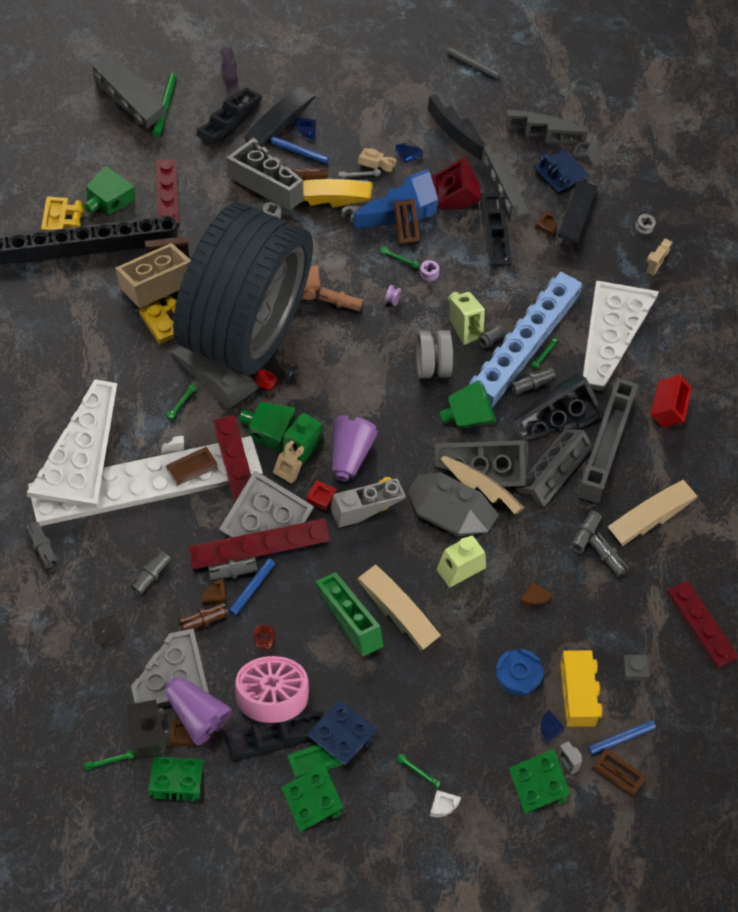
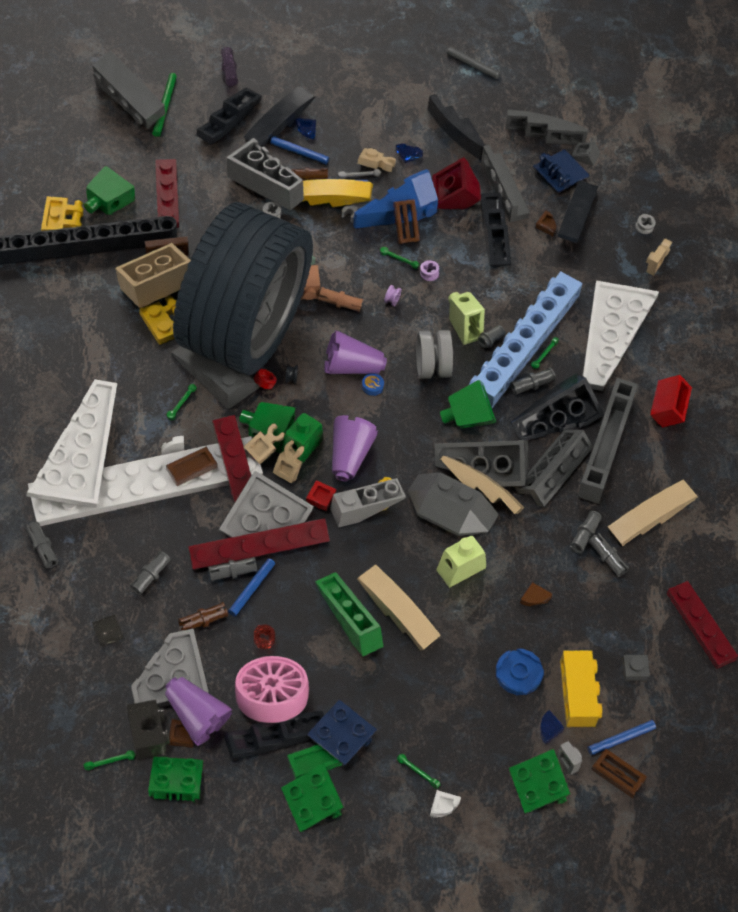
(214, 593): reddish brown tile -> none
(262, 446): none -> tan plate
(352, 356): none -> medium lavender cone
(372, 384): none -> blue tile

